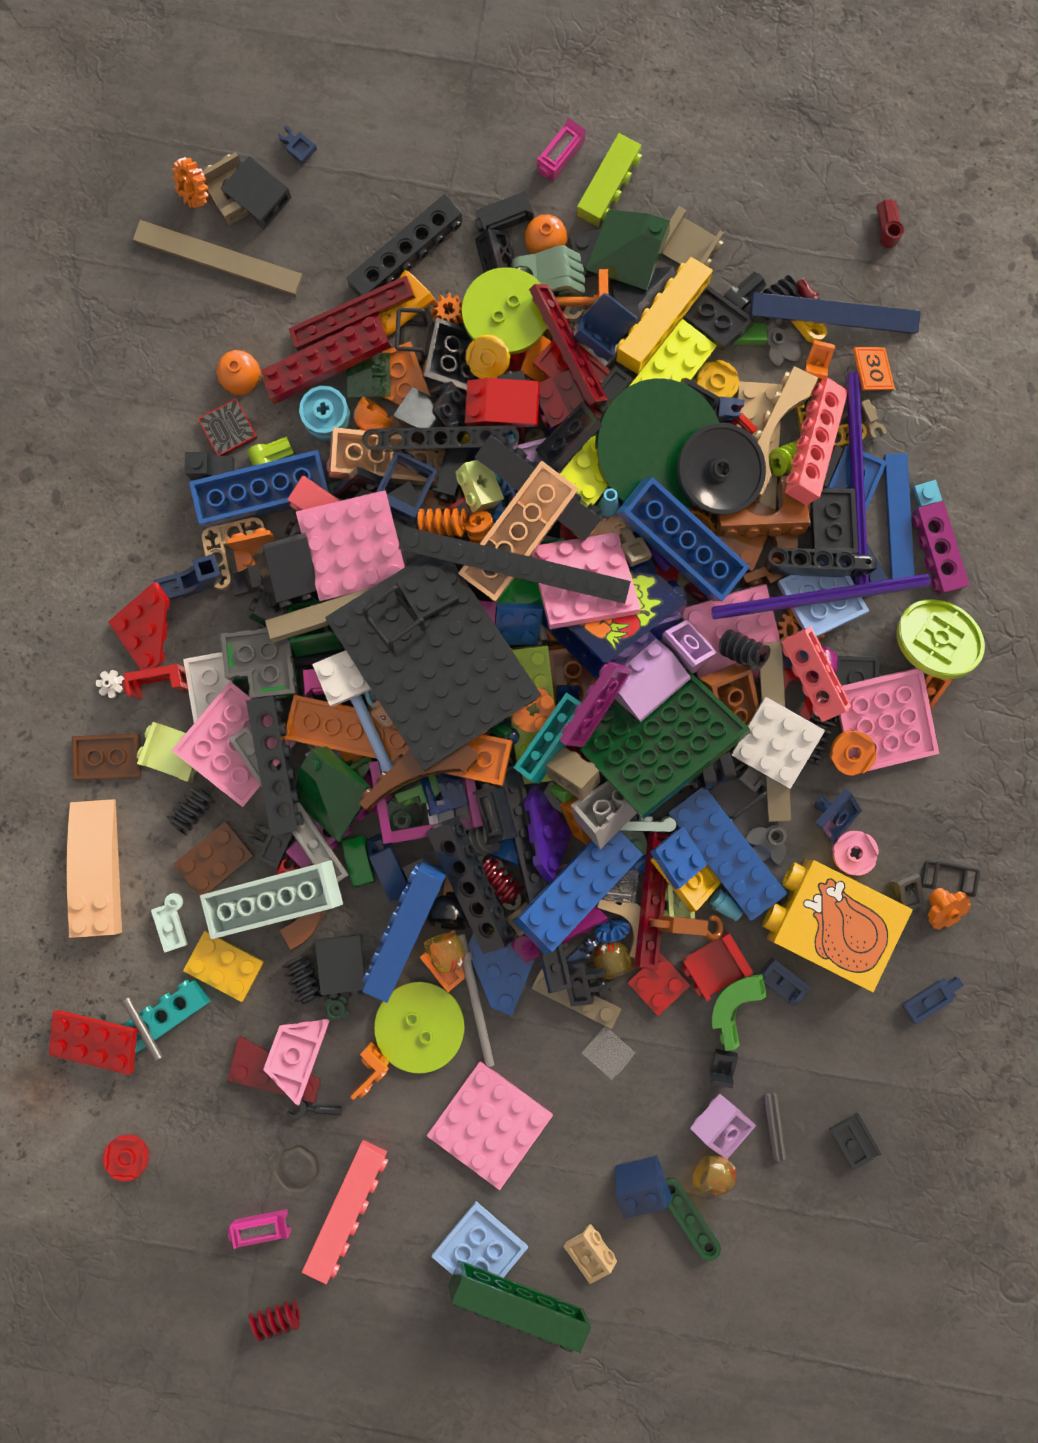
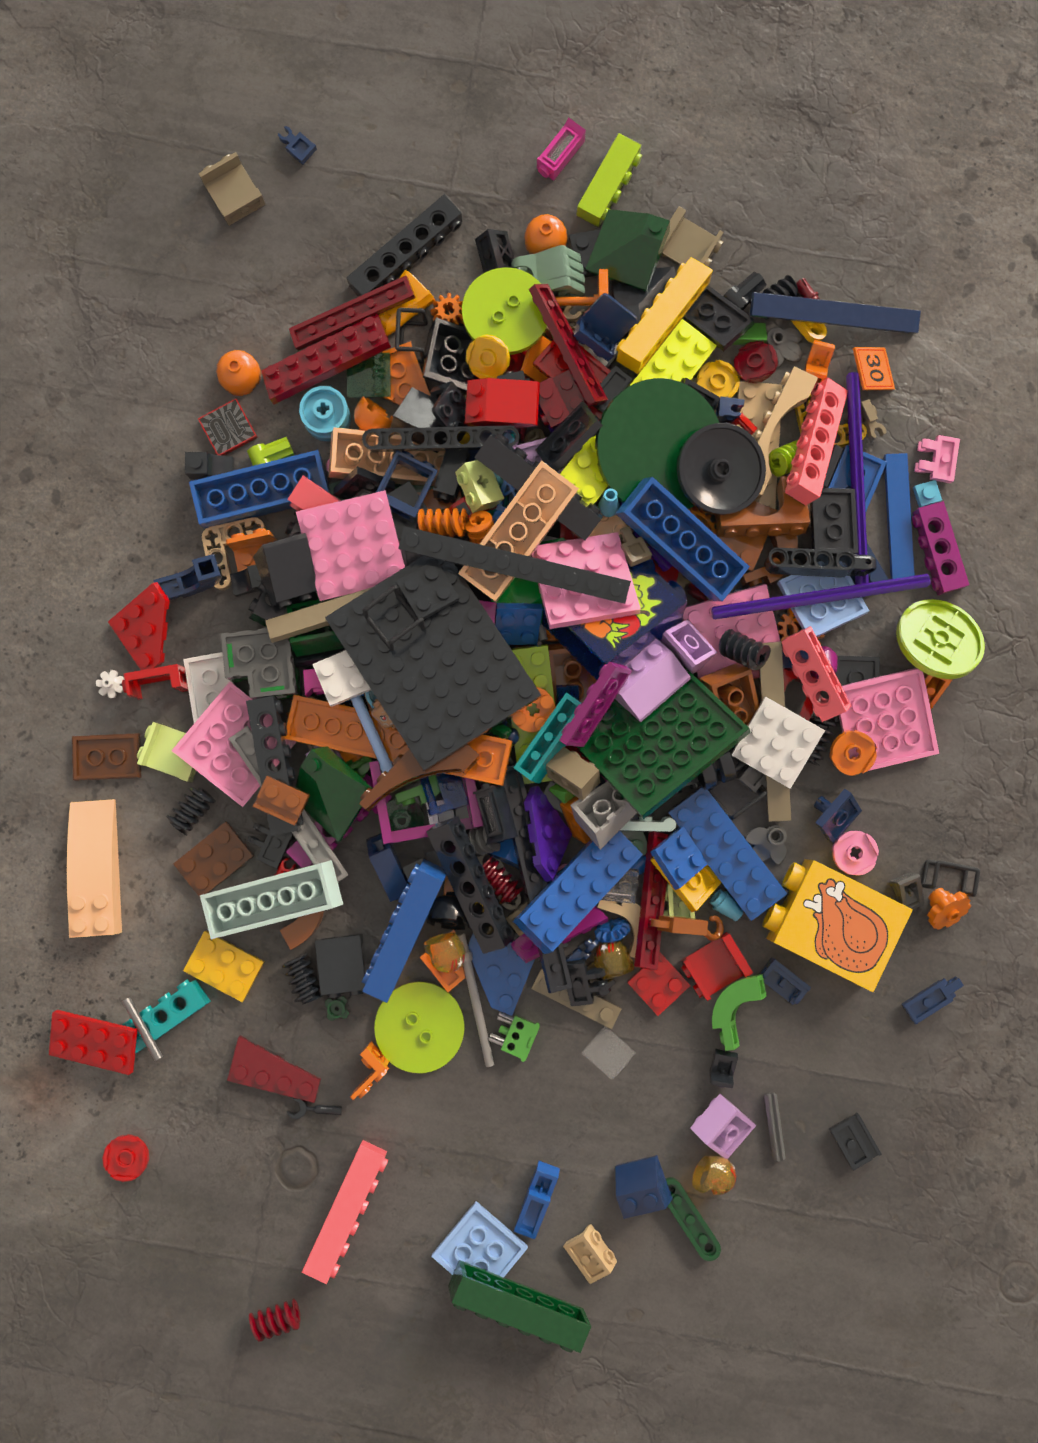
(169, 923): light aqua hinge -> none
(190, 182): orange gear -> none
(218, 258): dark tan tile -> none
(256, 191): black panel -> none
(259, 1229): dark pink window -> none
(281, 800): none -> dark orange plate
(294, 1056): bright pink wing -> none
(358, 861): green slope -> none
(489, 1125): bright pink plate -> none
(504, 213): black window -> none
(526, 1035): none -> bright green piece
(537, 1199): none -> blue slope
(756, 362): none -> dark red tile
(889, 222): dark red piece -> none
(944, 458): none -> bright pink plate

